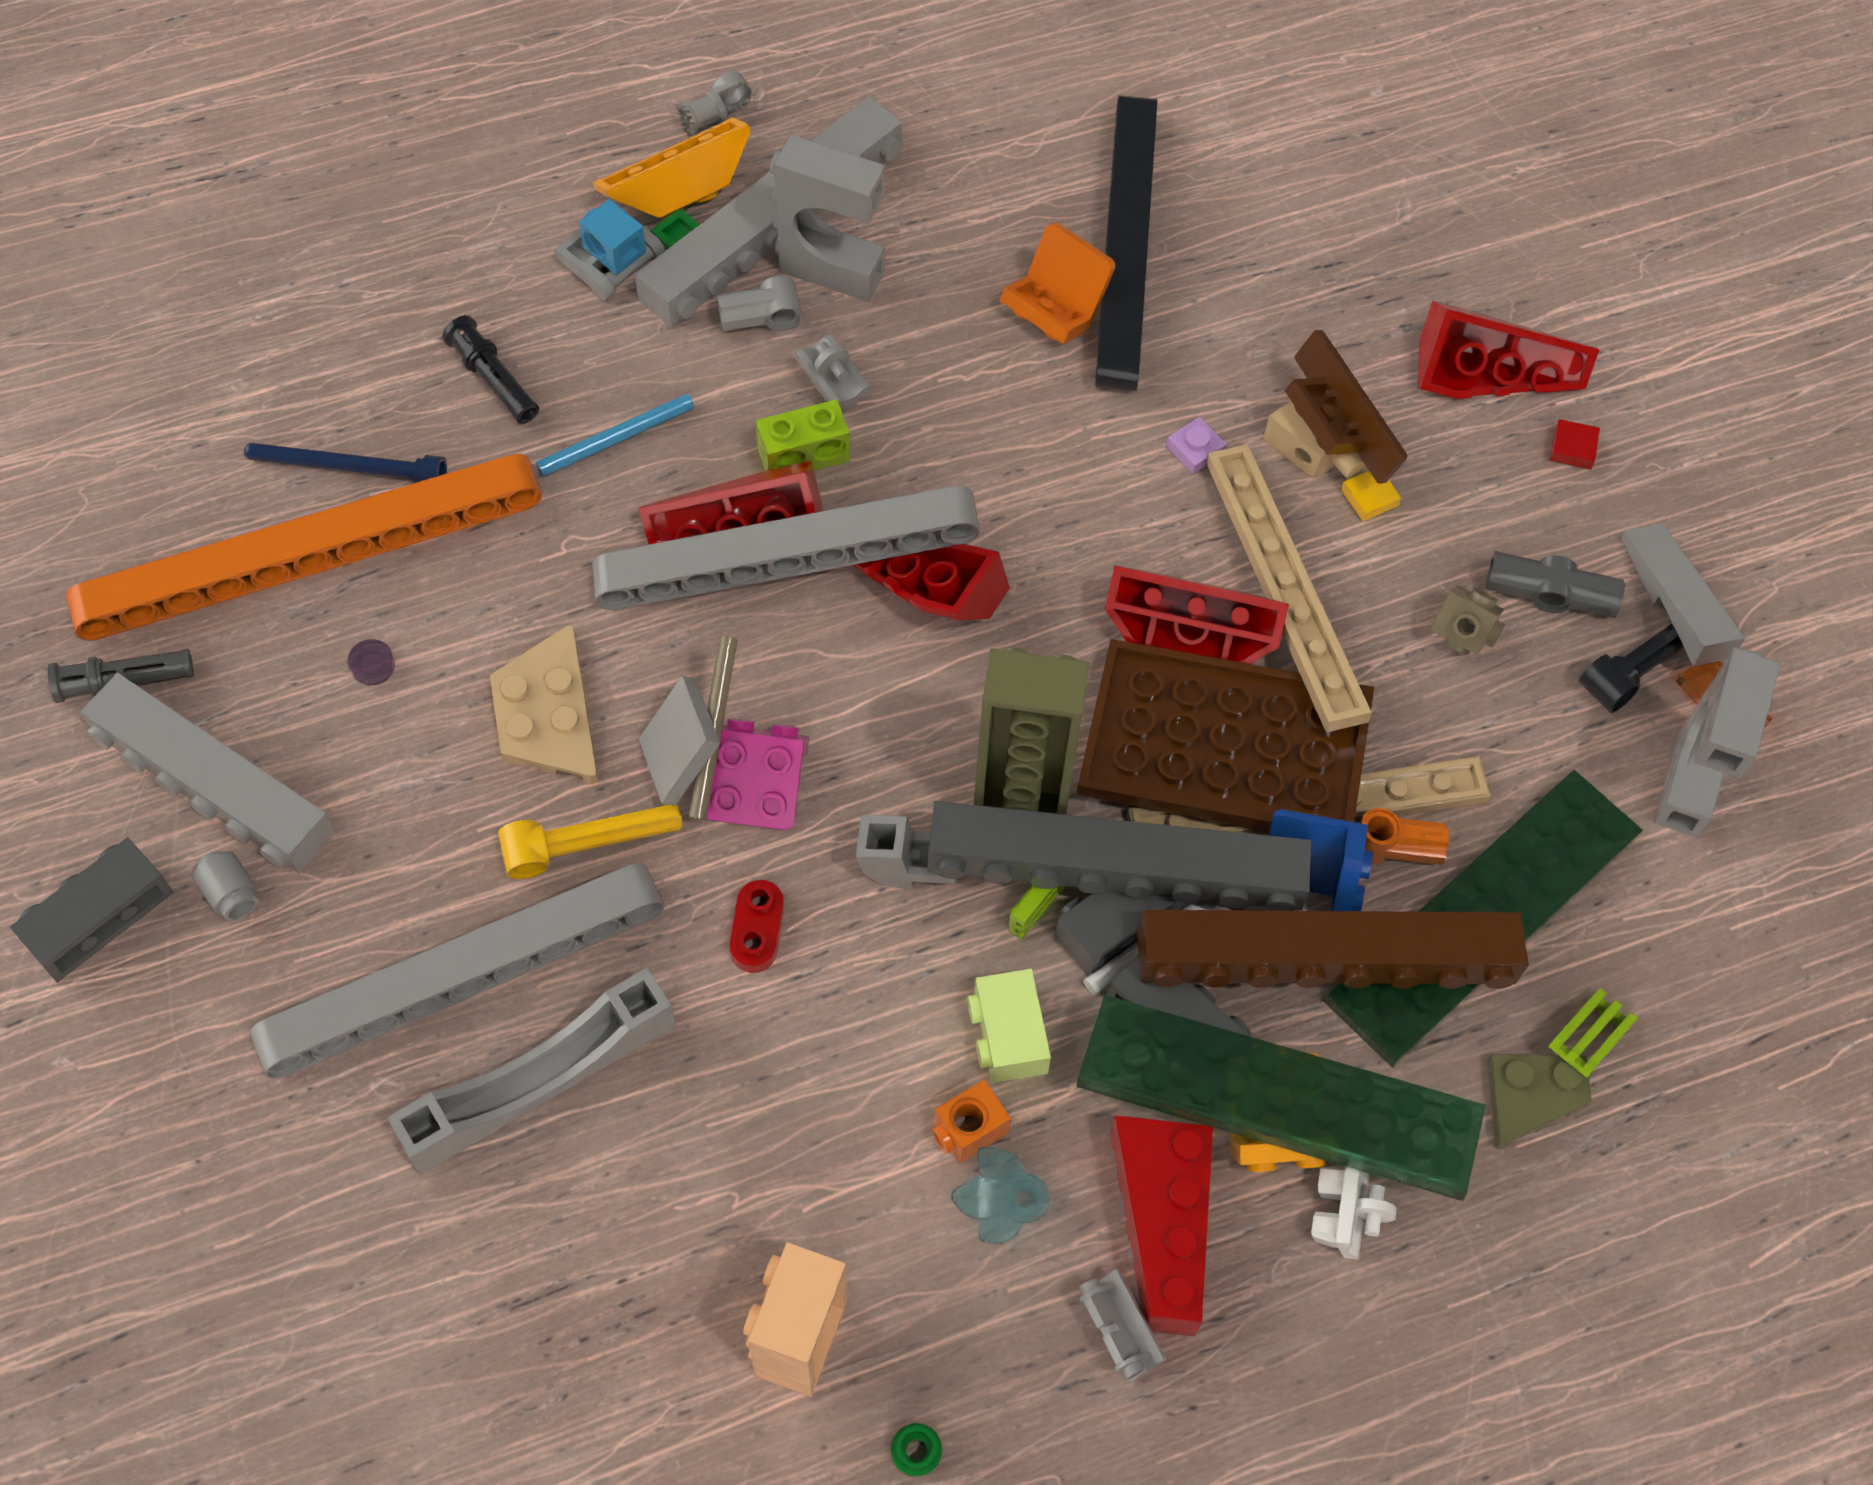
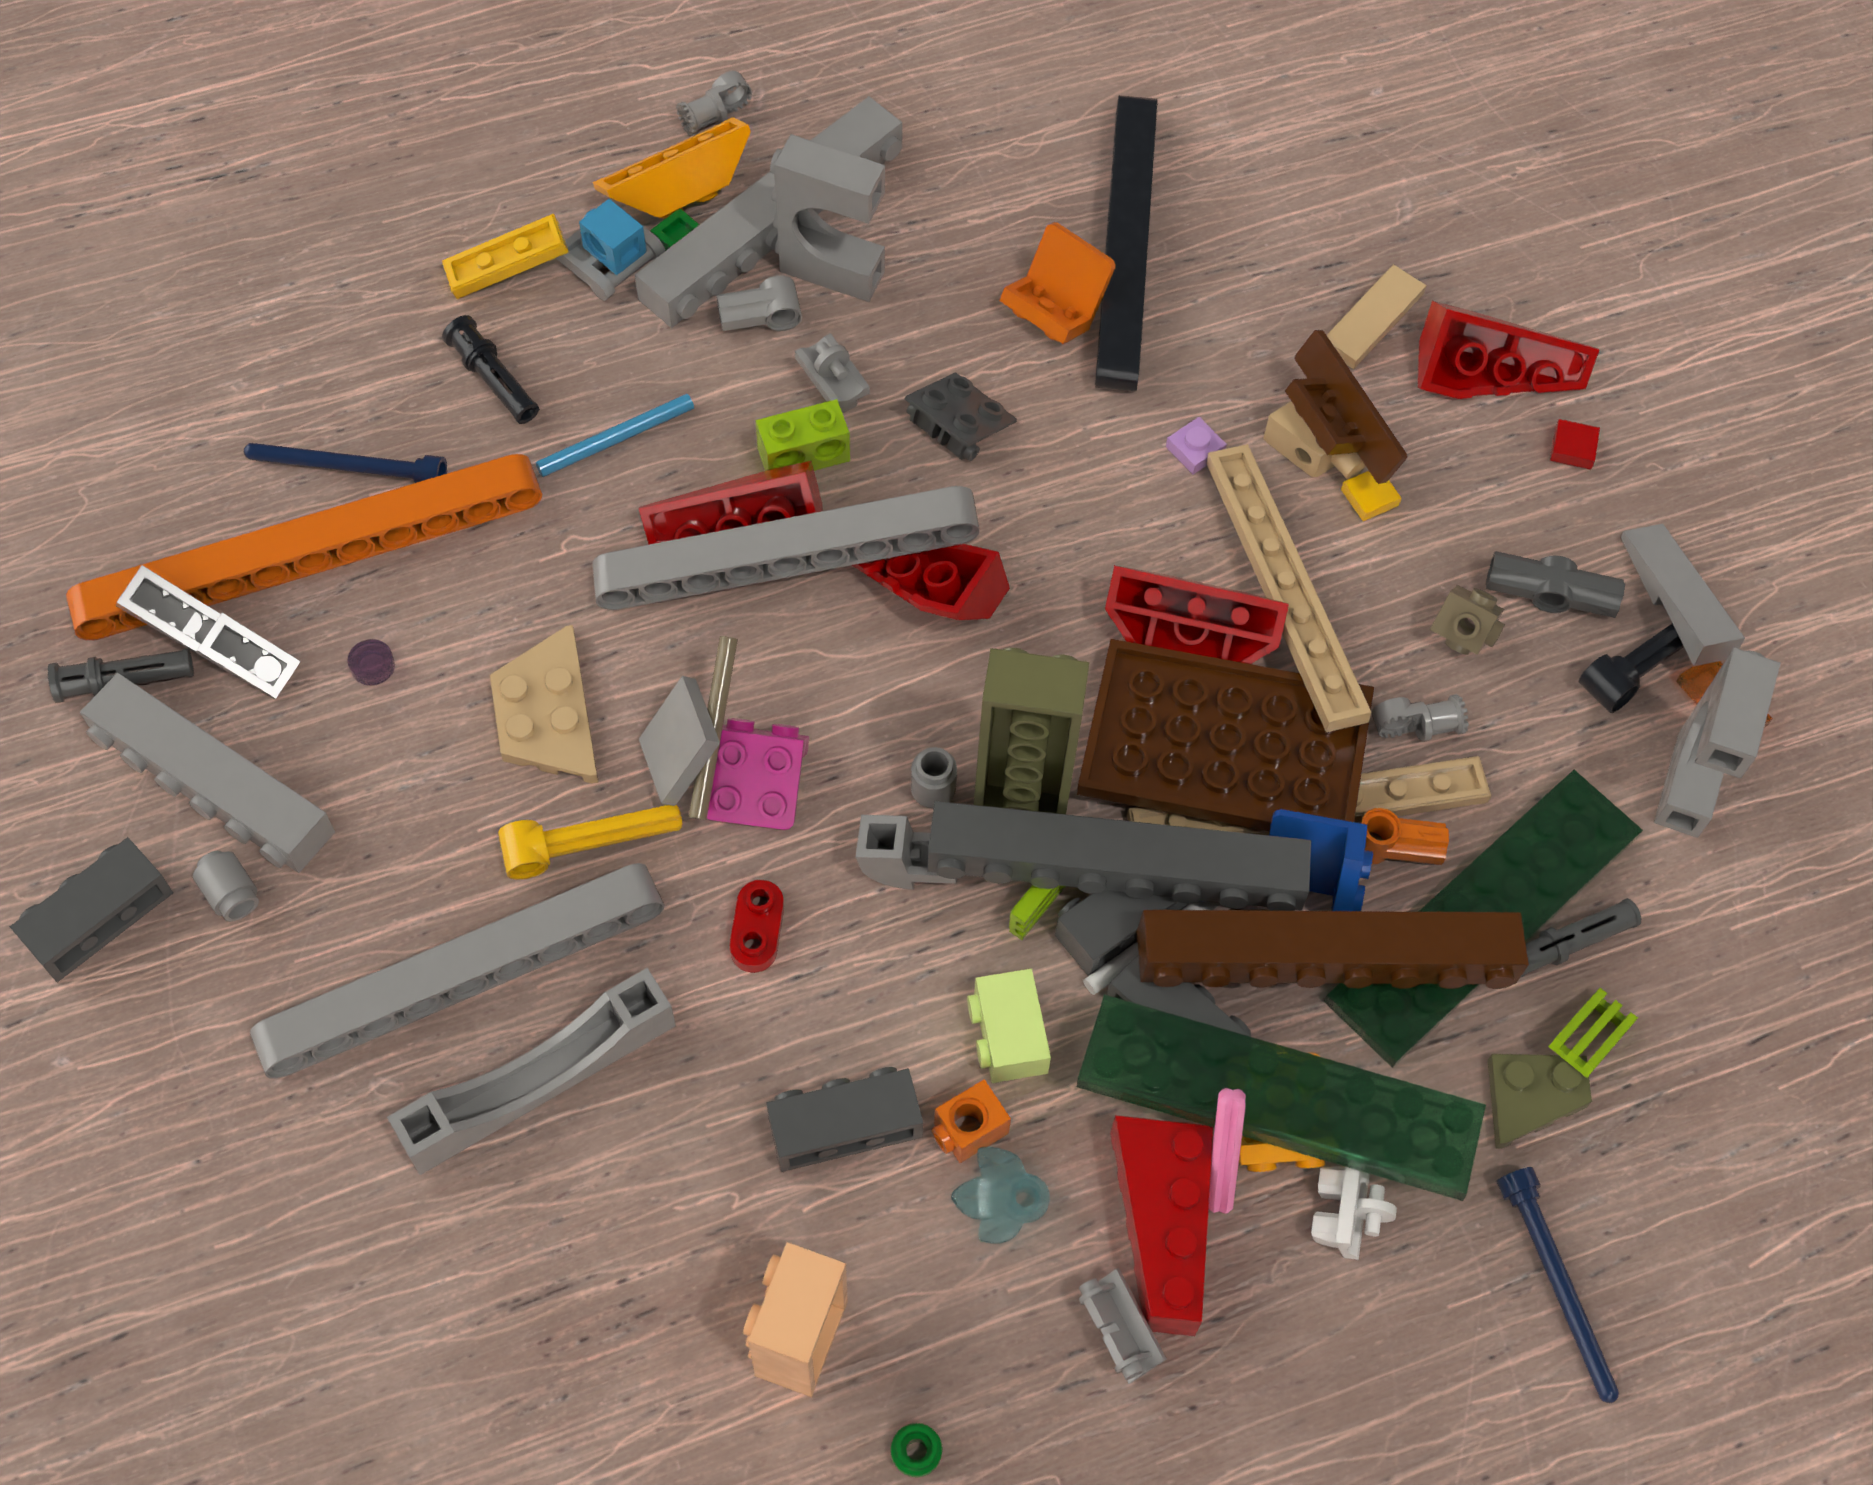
(207, 632): none -> slope
(505, 256): none -> yellow tile
(844, 1118): none -> dark grey brick
(933, 777): none -> light grey brick
(957, 414): none -> dark grey hinge
(1226, 1149): none -> bright pink axle
(1375, 315): none -> tan tile
(1401, 716): none -> light grey connector
(1522, 1191): none -> dark blue piece
(1556, 945): none -> dark grey pin

